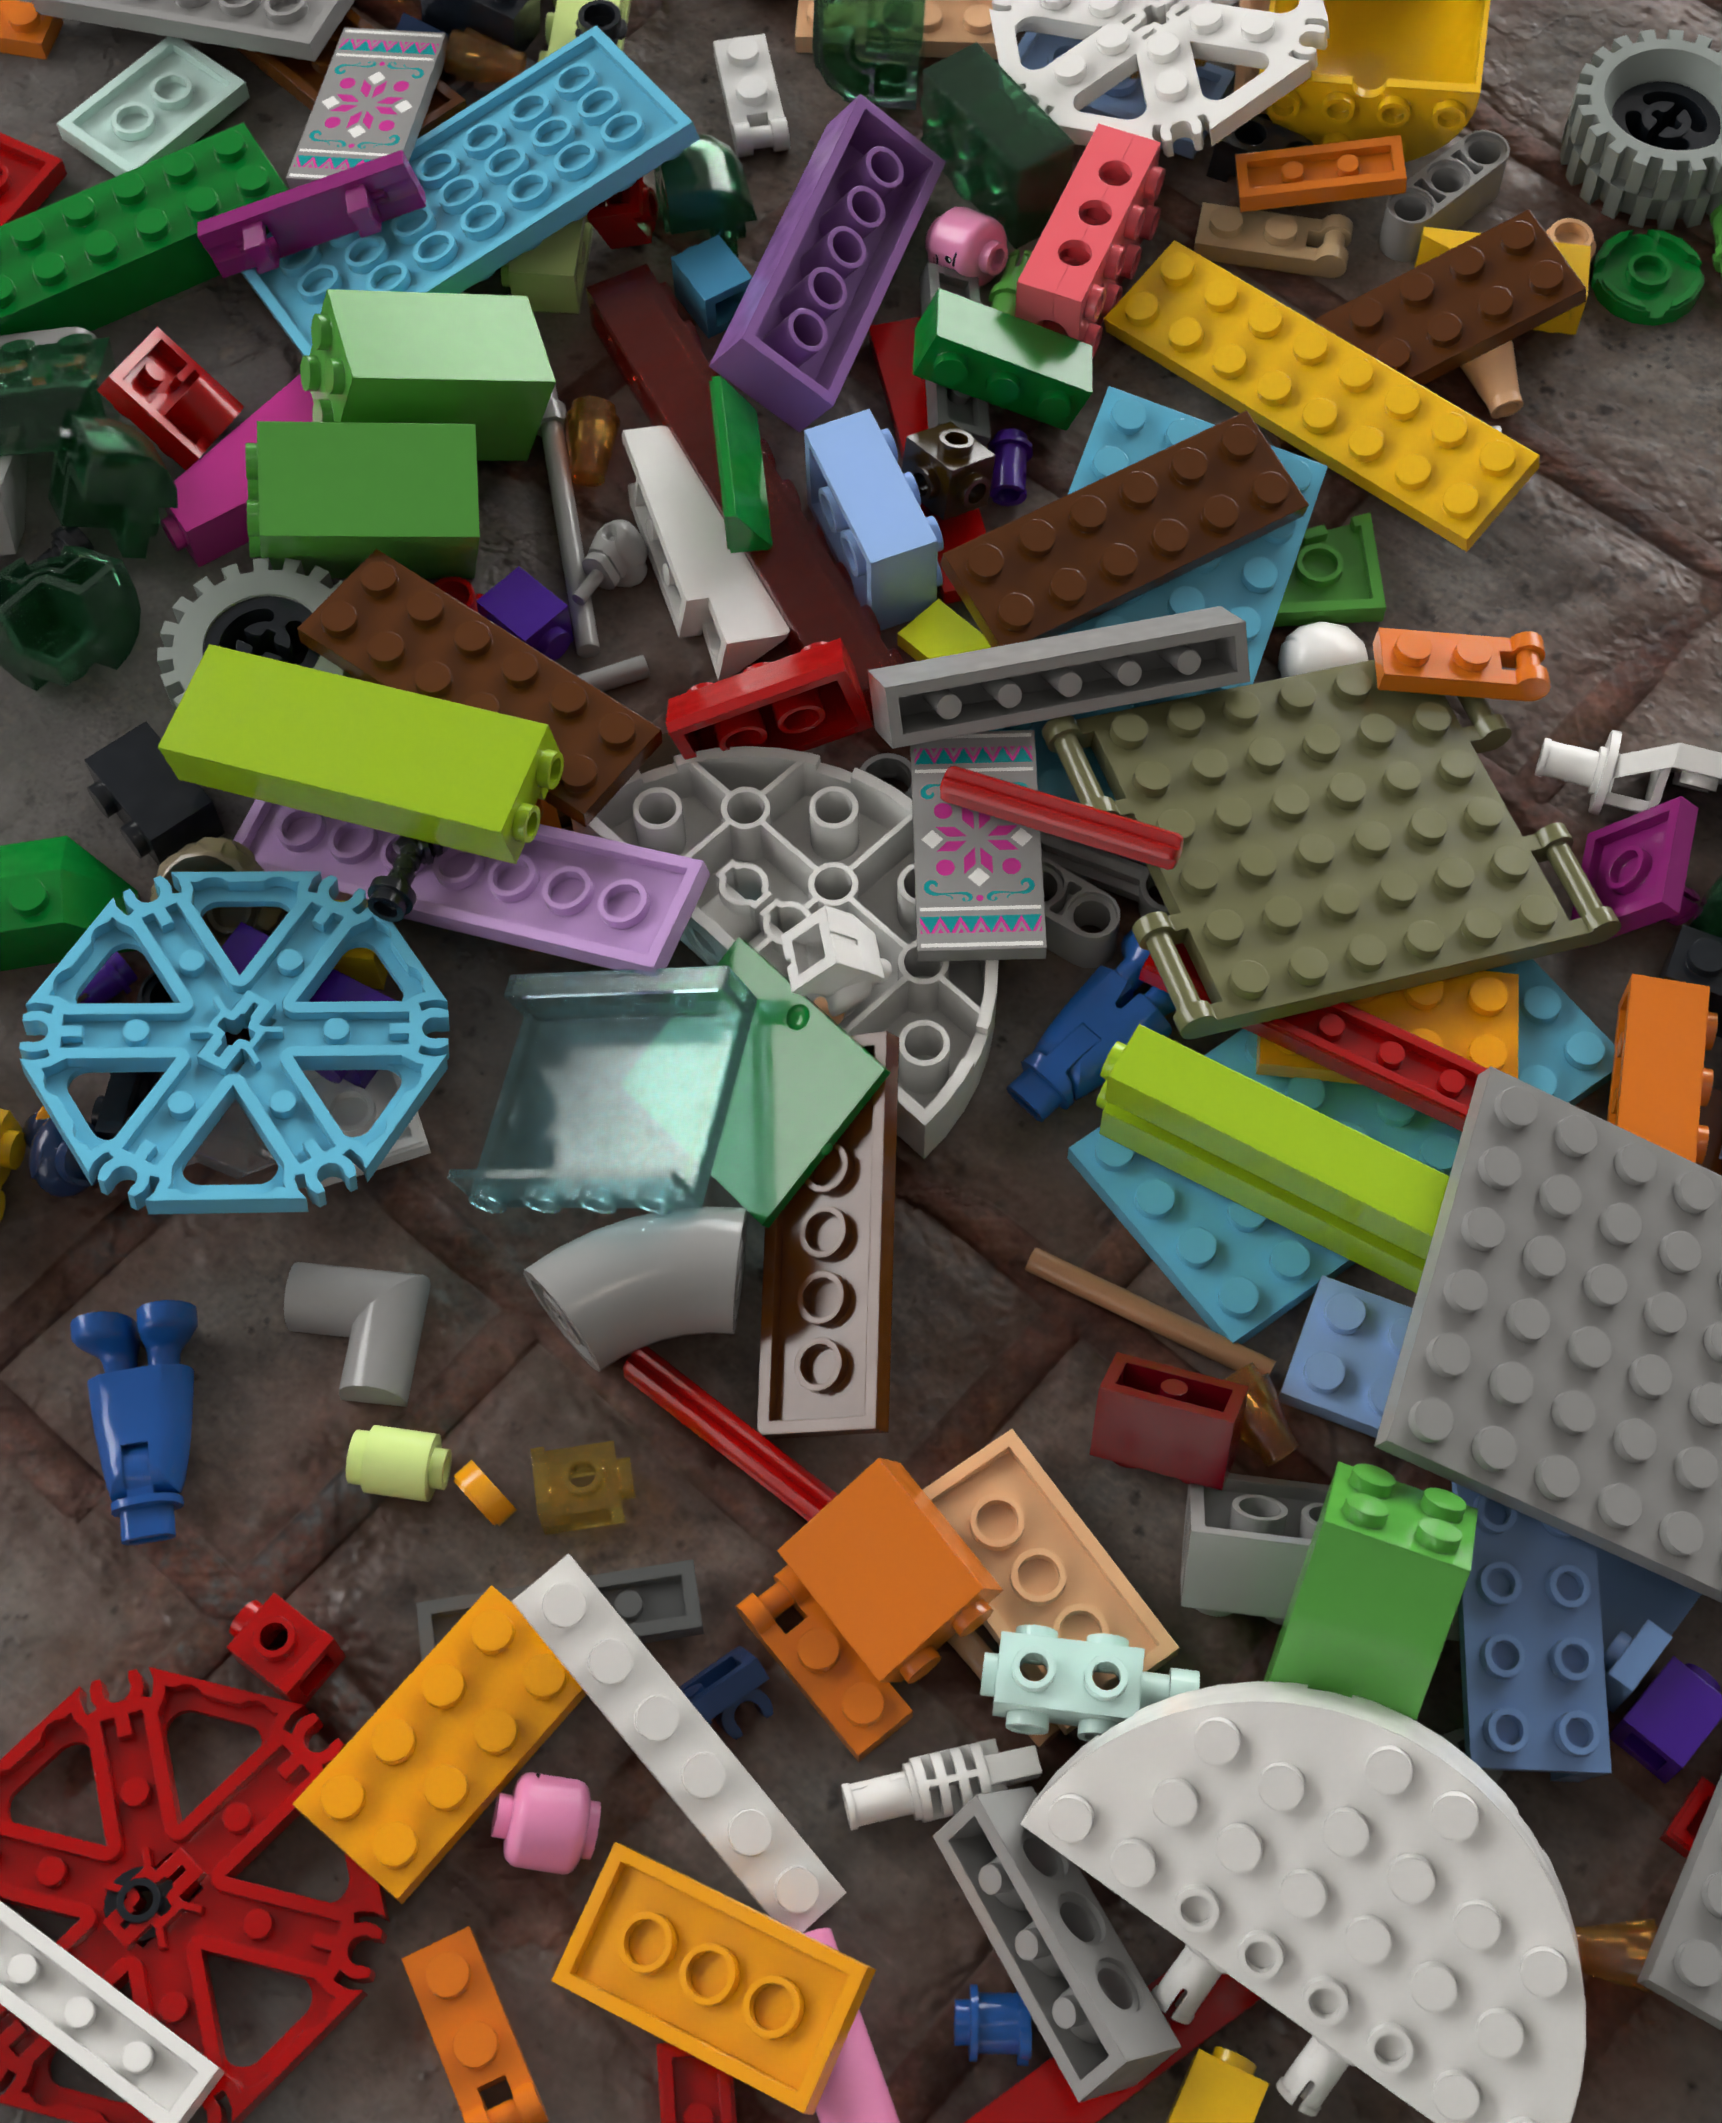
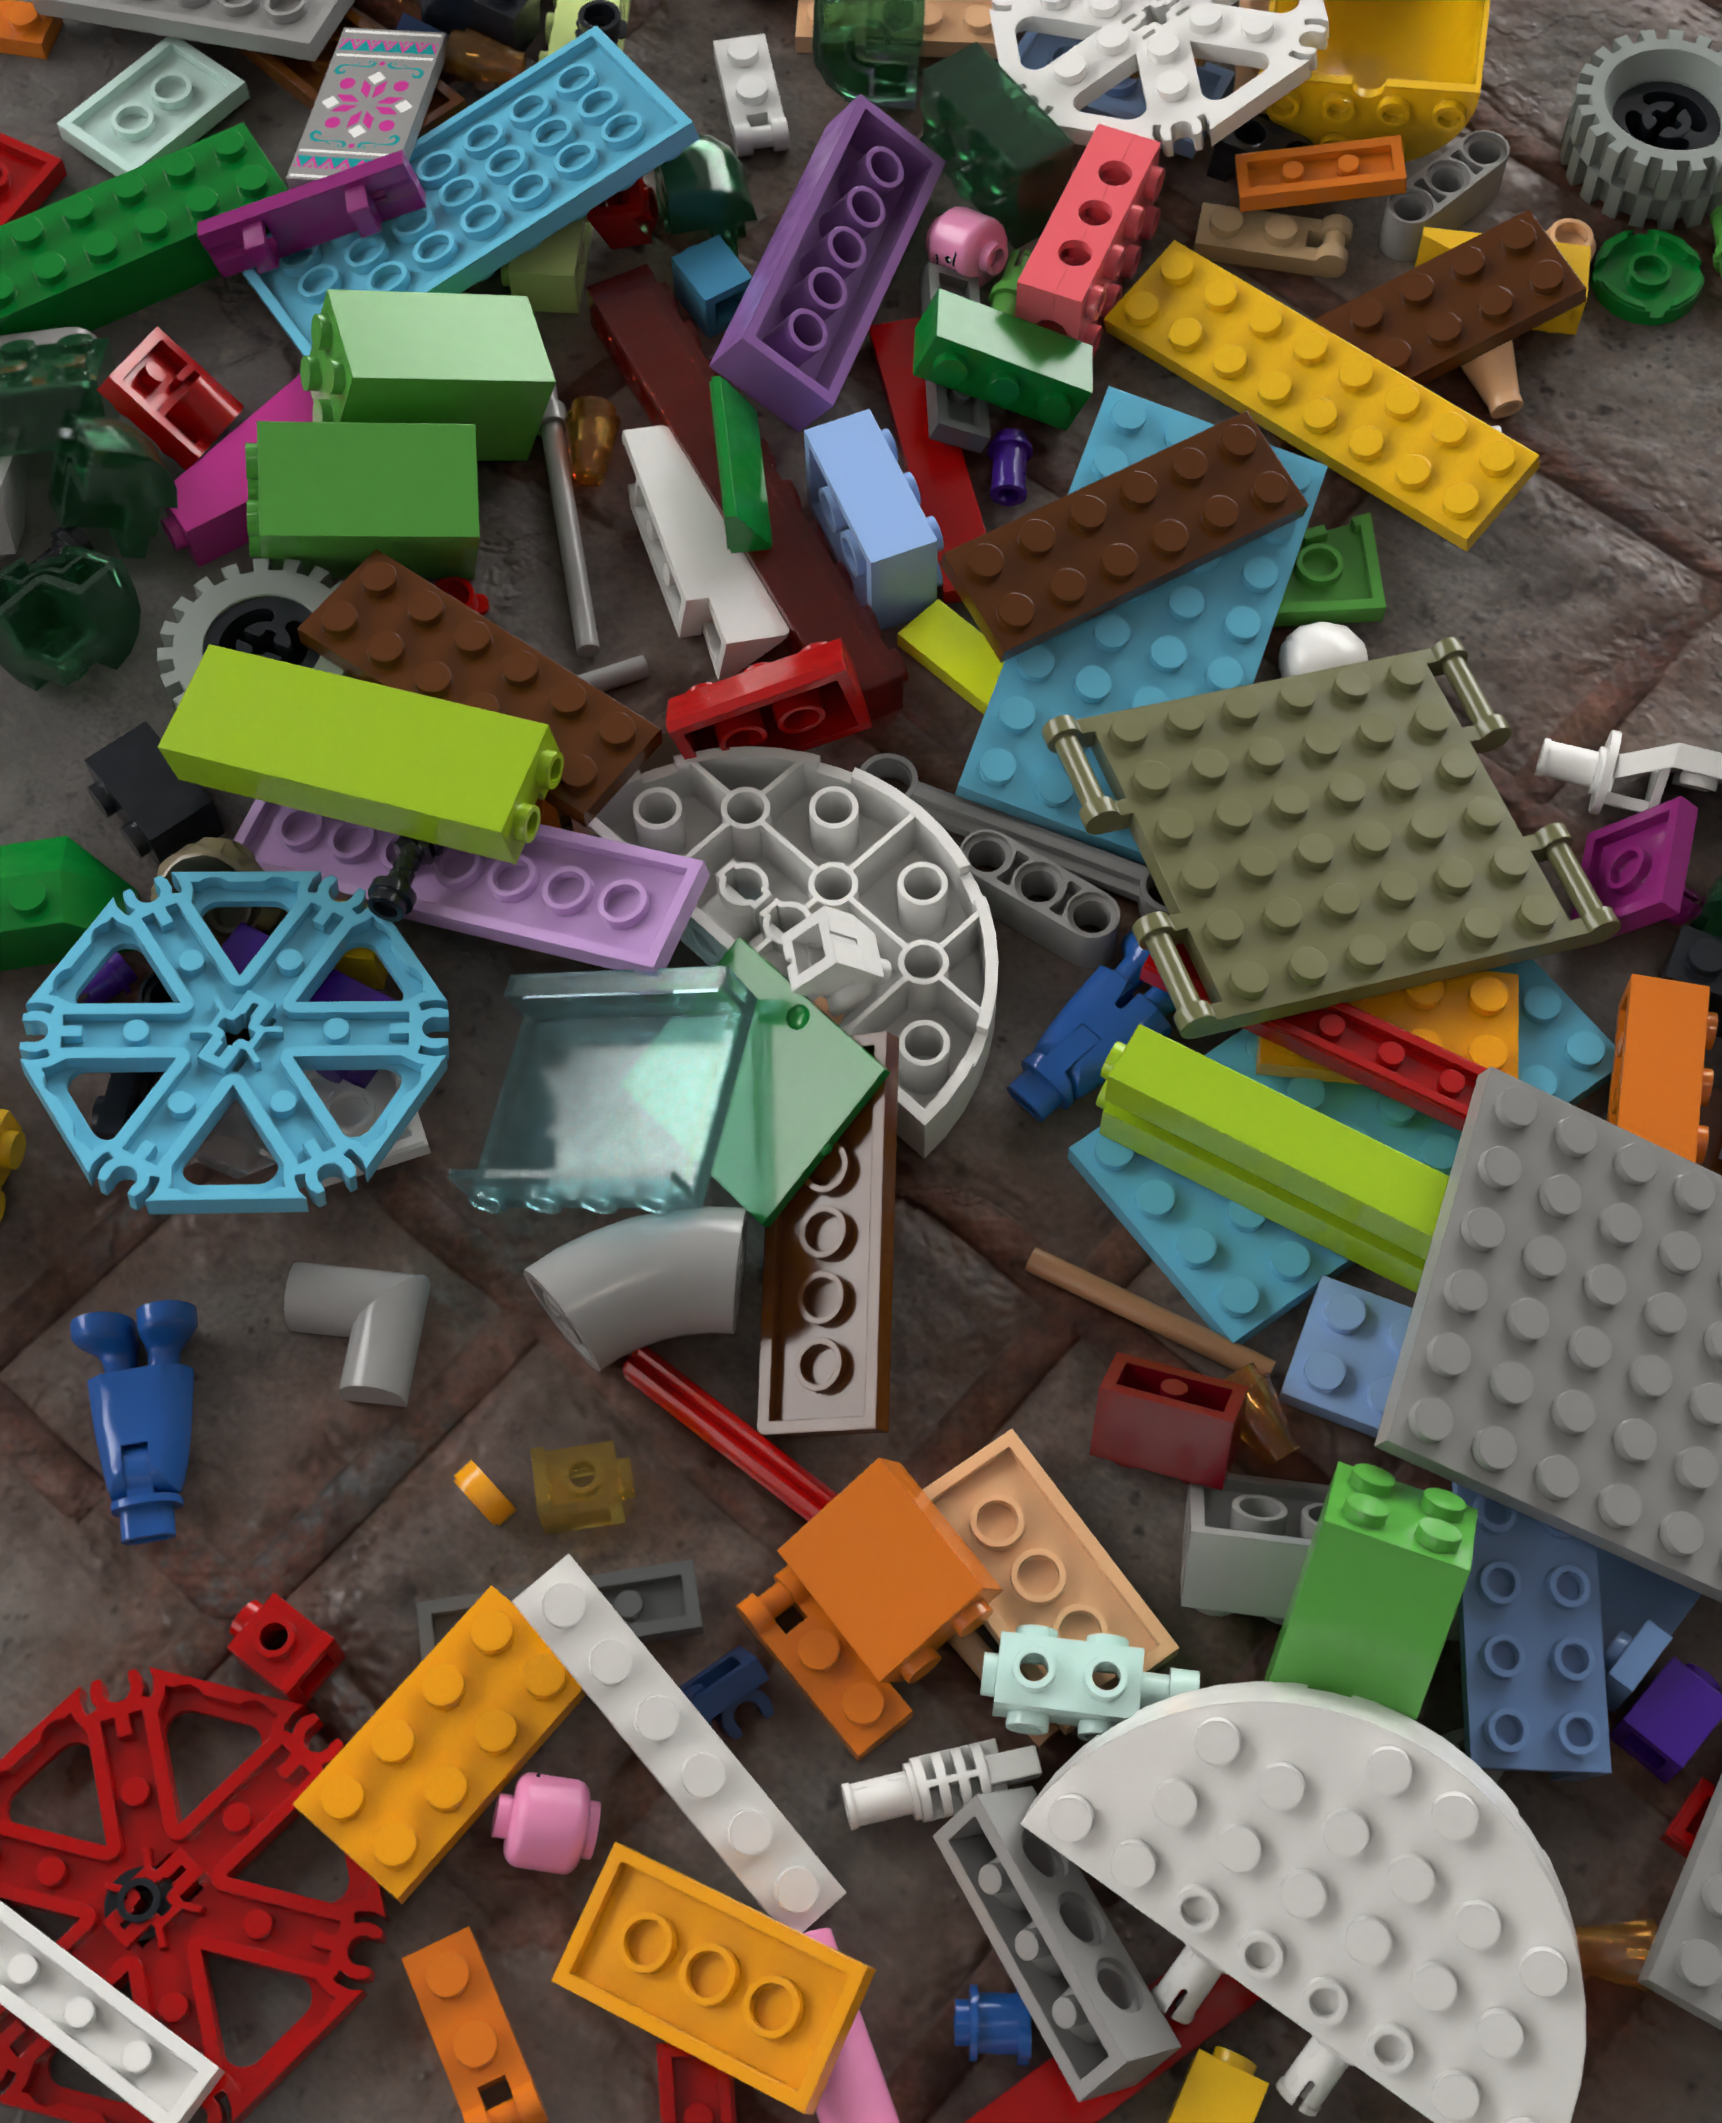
(51, 1159): dark blue animal -> none
(398, 1462): yellowish green brick -> none
(529, 613): dark purple brick -> none
(613, 560): light grey piece -> none
(949, 469): dark brown brick -> none
(972, 871): light grey tile -> none
(1058, 676): light grey brick -> none
(1061, 817): red axle -> none
(1461, 664): orange plate -> none

